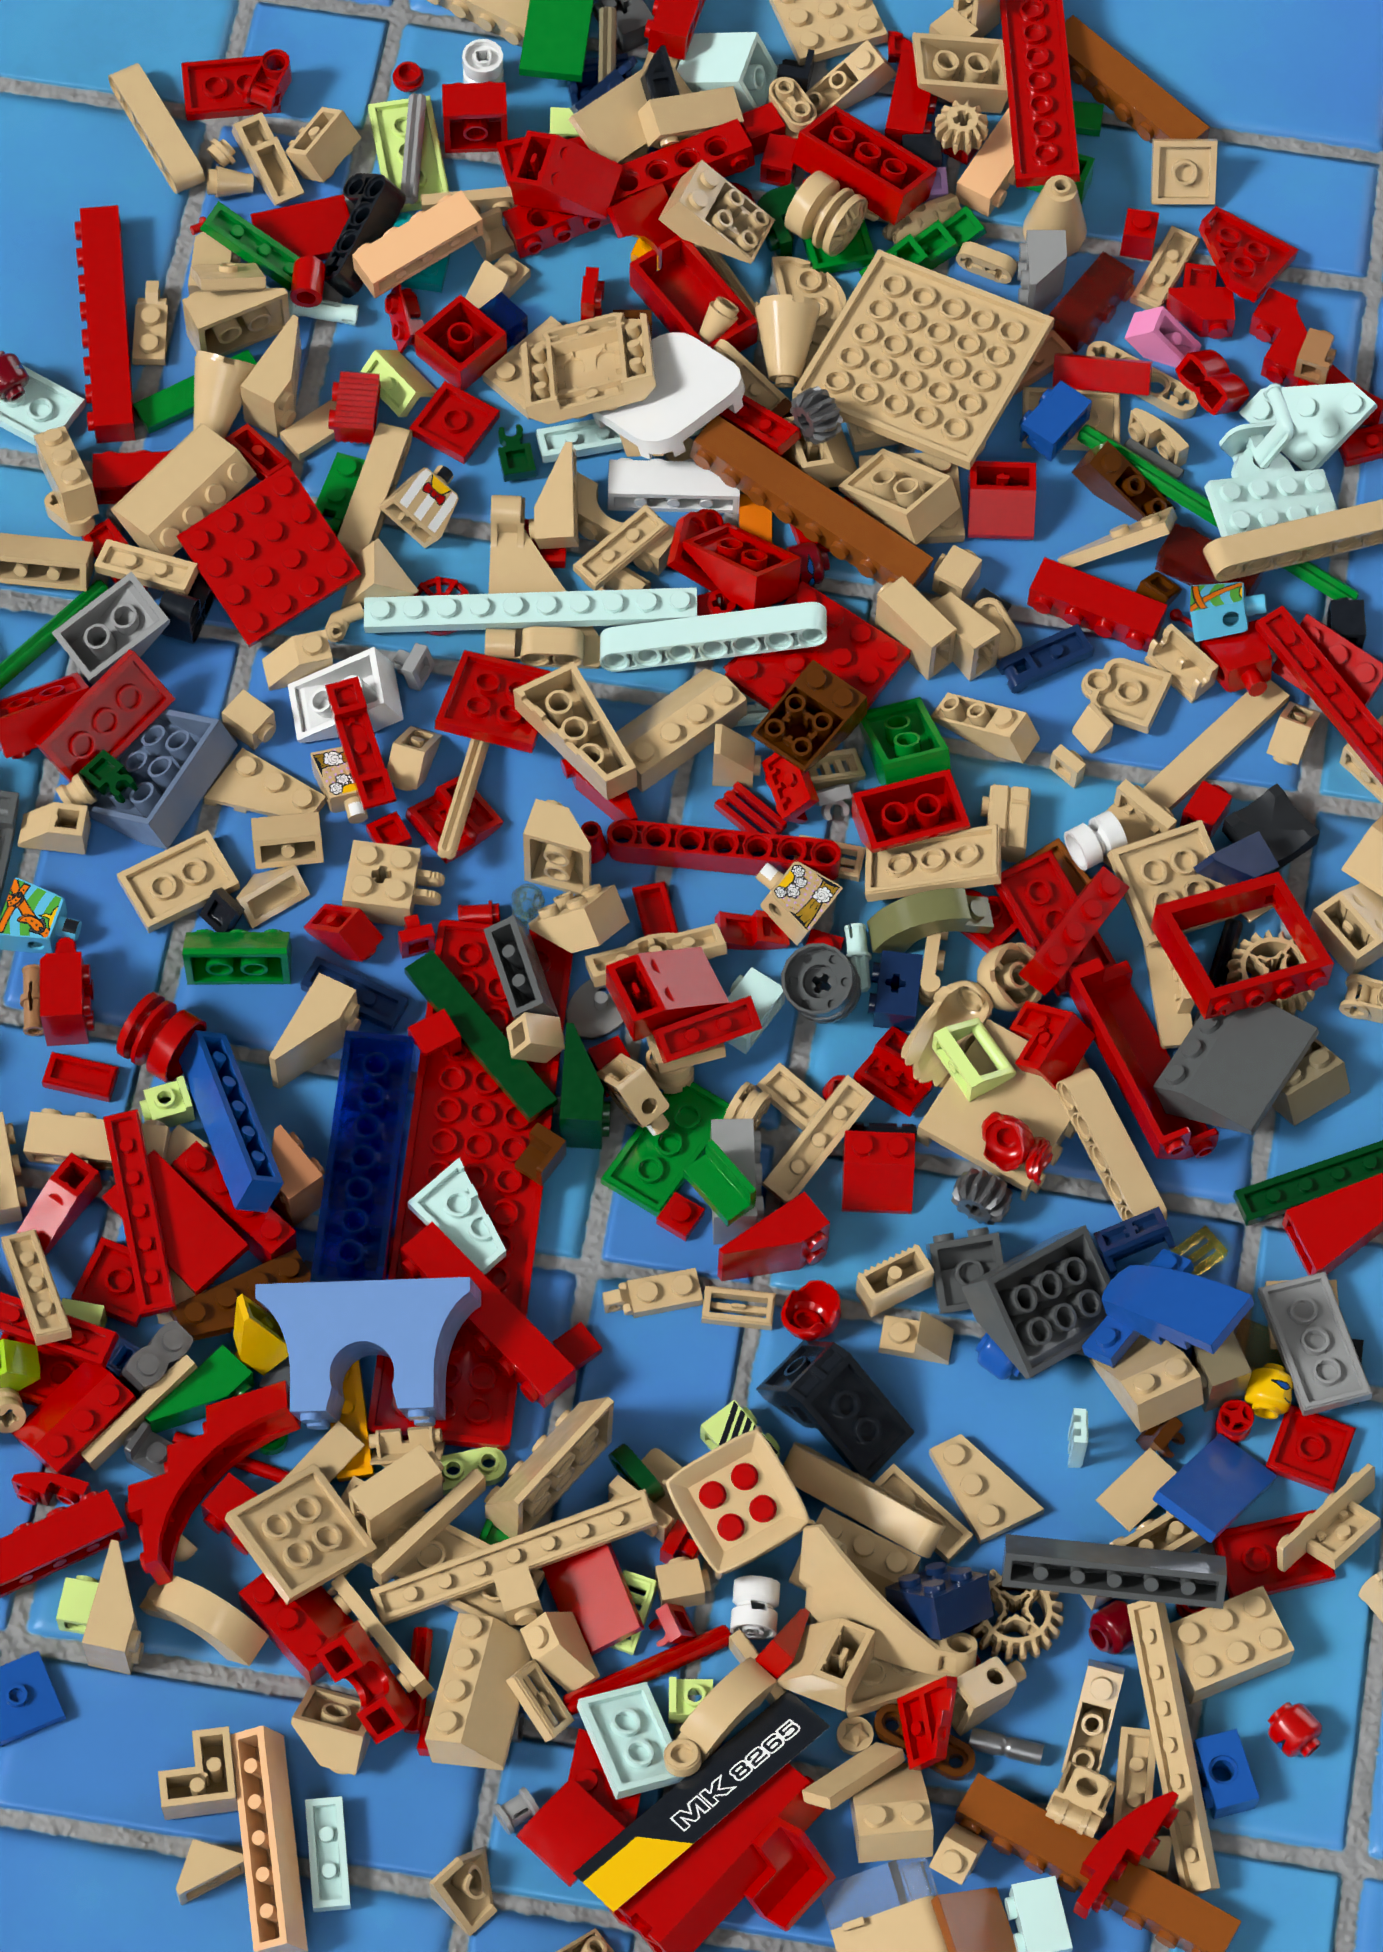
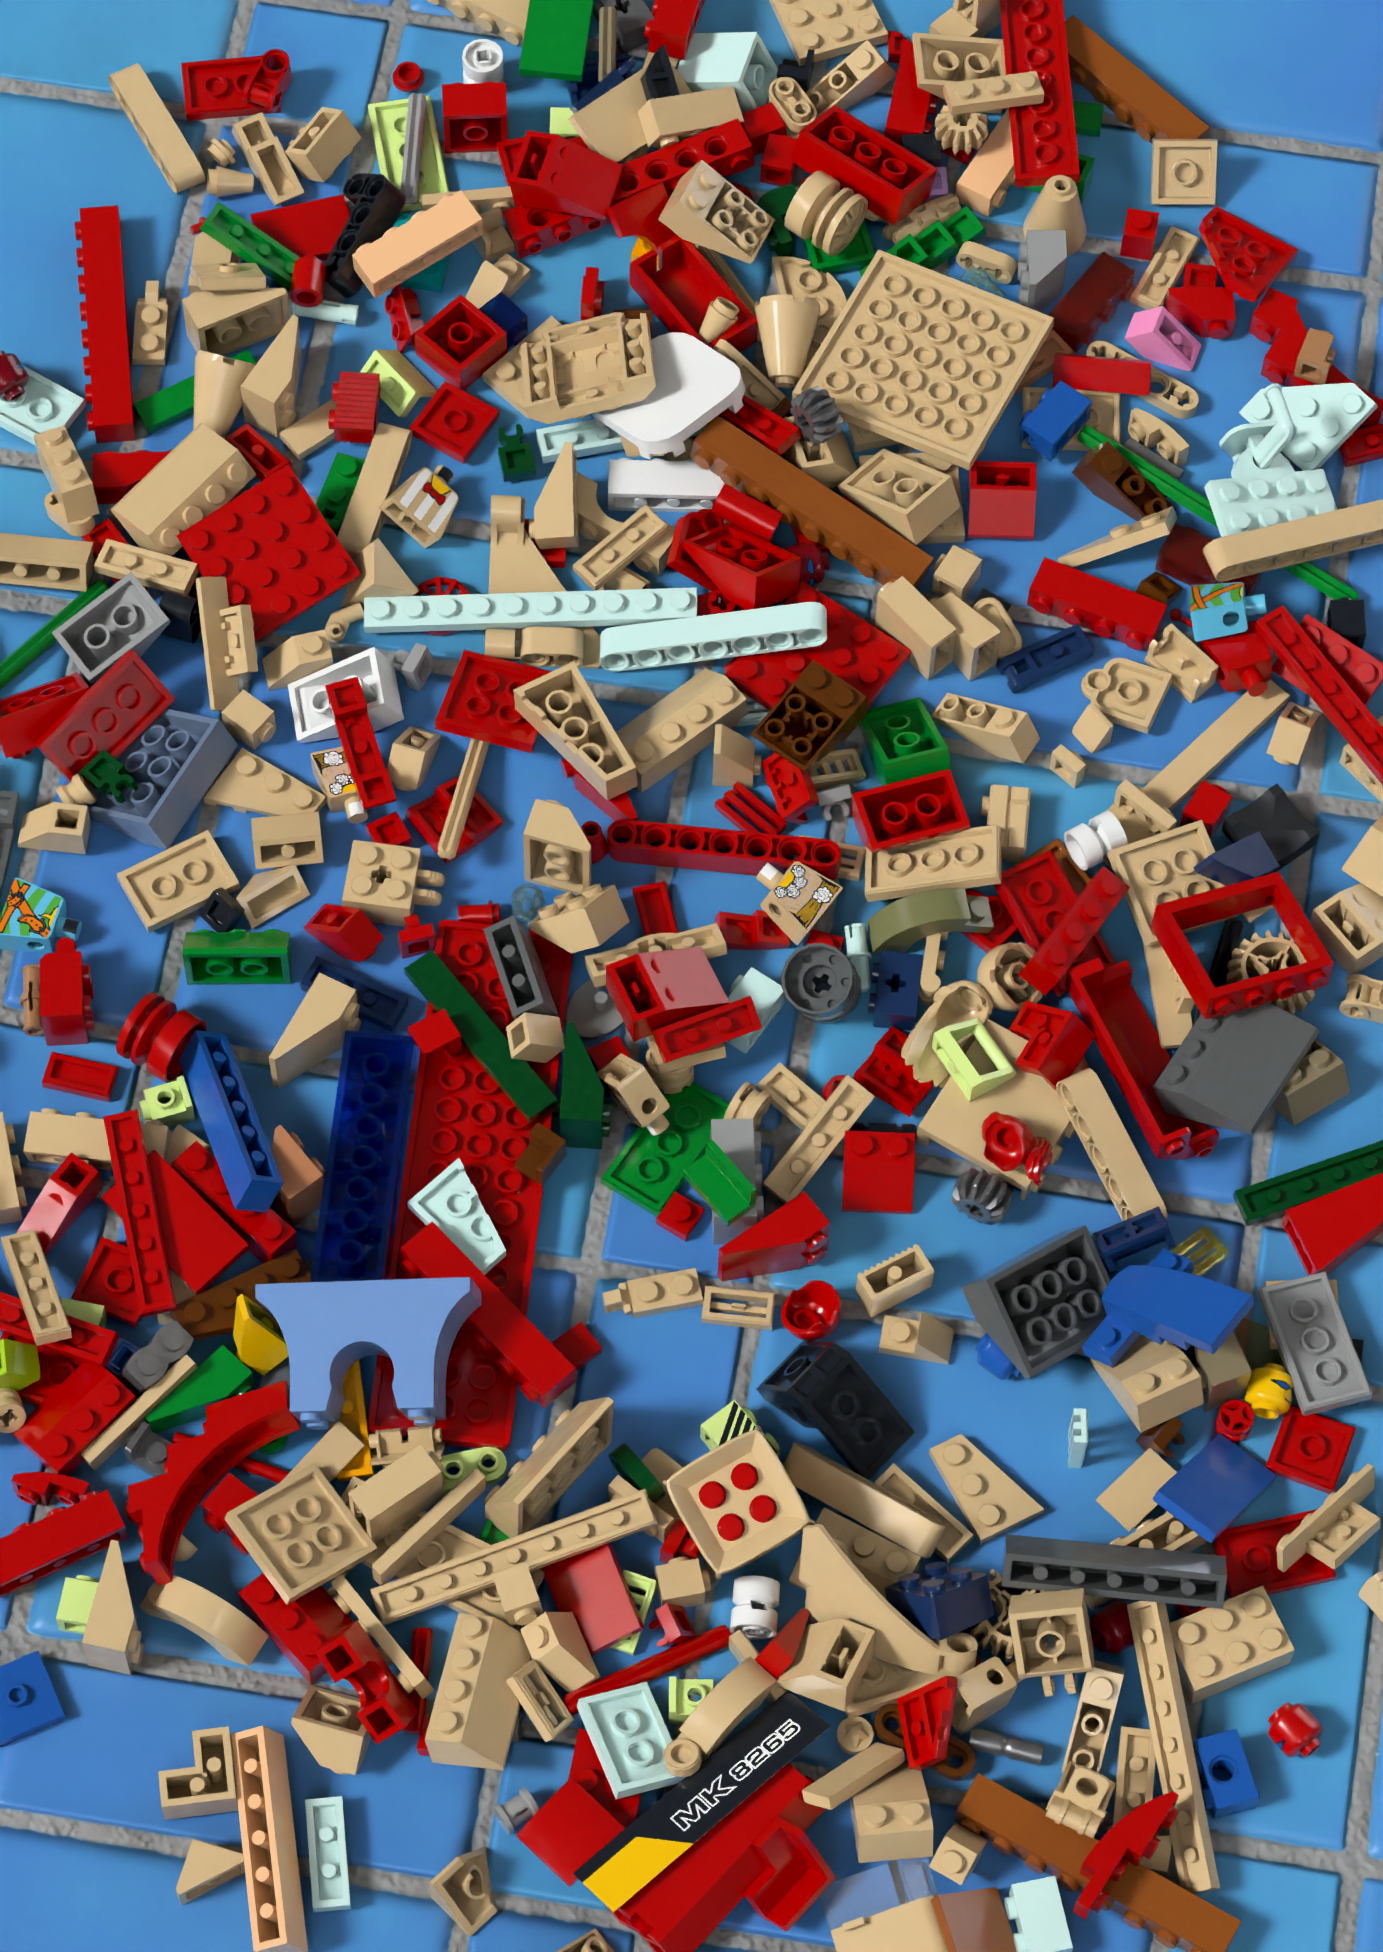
(226, 641): none -> tan bracket
(746, 513): none -> red brick
(959, 1263): dark grey plate -> none
(978, 278): none -> clear light blue cone
(993, 93): none -> tan plate
(1043, 1655): none -> tan hinge
(1212, 382): red brick -> none

